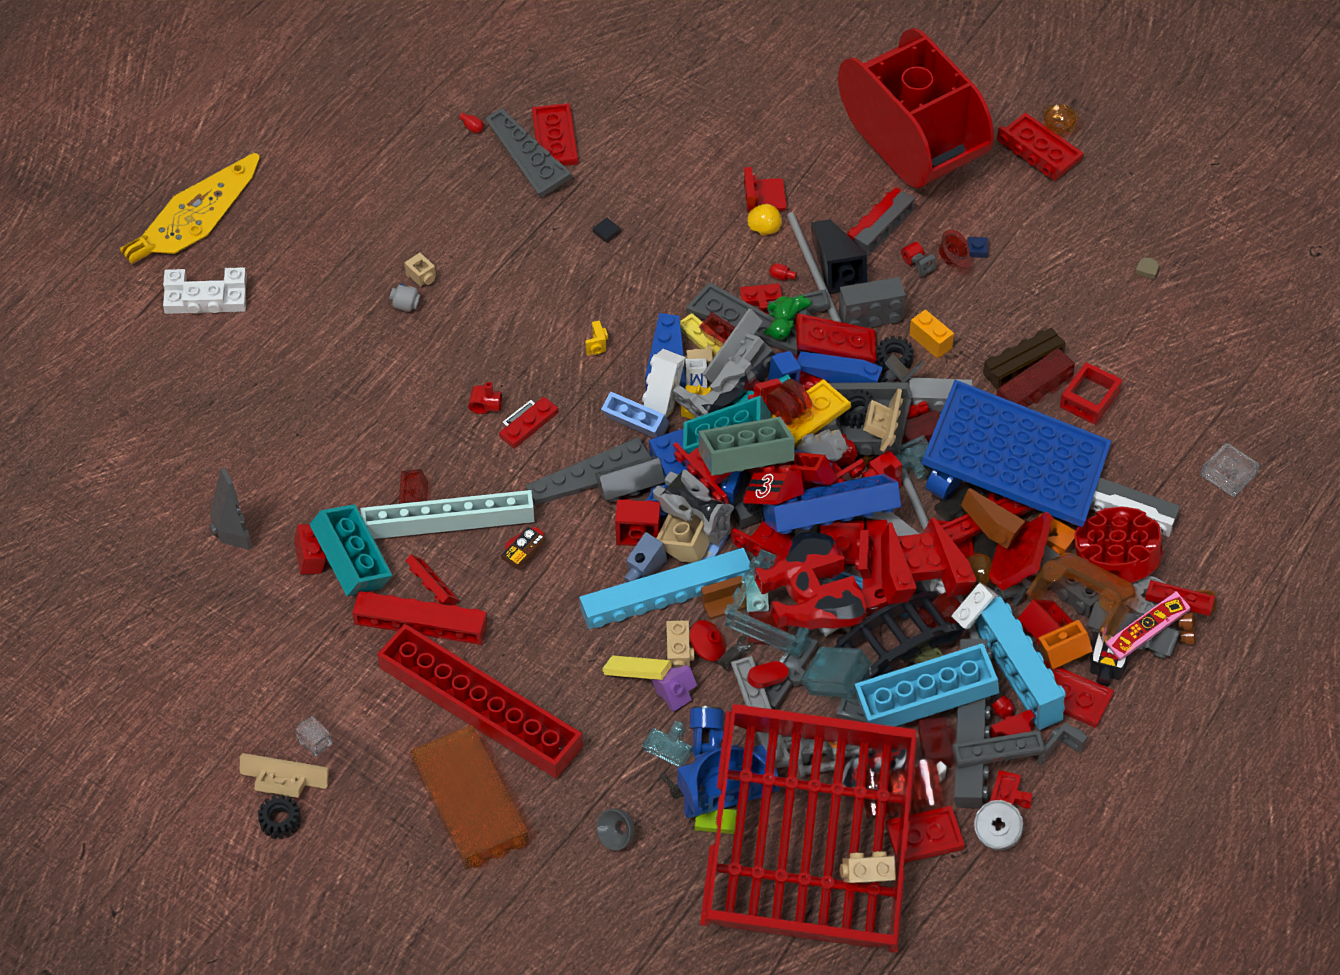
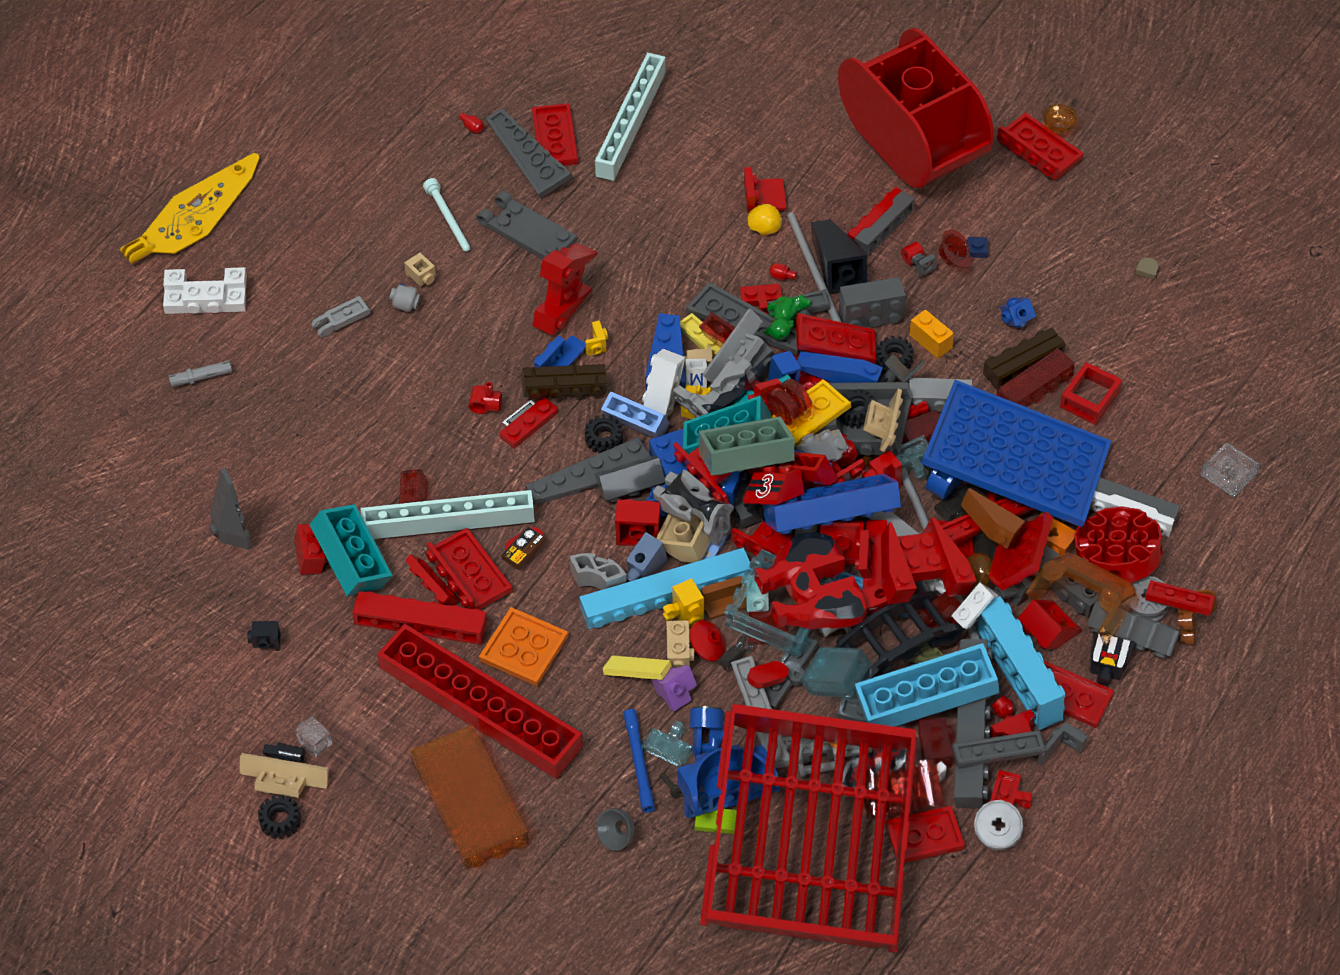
(201, 373): none -> light grey pin
(265, 635): none -> black brick
(285, 752): none -> black hinge
(340, 316): none -> light grey hinge
(432, 188): none -> light aqua piece
(468, 570): none -> red bracket
(523, 646): none -> orange plate
(525, 227): none -> dark grey hinge
(560, 352): none -> blue bracket
(564, 288): none -> red wedge
(564, 381): none -> dark brown brick
(596, 571): none -> light grey brick
(599, 425): none -> black tyre
(606, 230): black tile -> none
(630, 116): none -> light aqua brick
(645, 792): none -> blue piece
(687, 603): none -> yellow brick
(868, 869): tan brick -> none
(948, 155): black tile -> none
(1017, 311): none -> blue brick
(1065, 644): orange brick -> none
(1148, 626): tile -> none

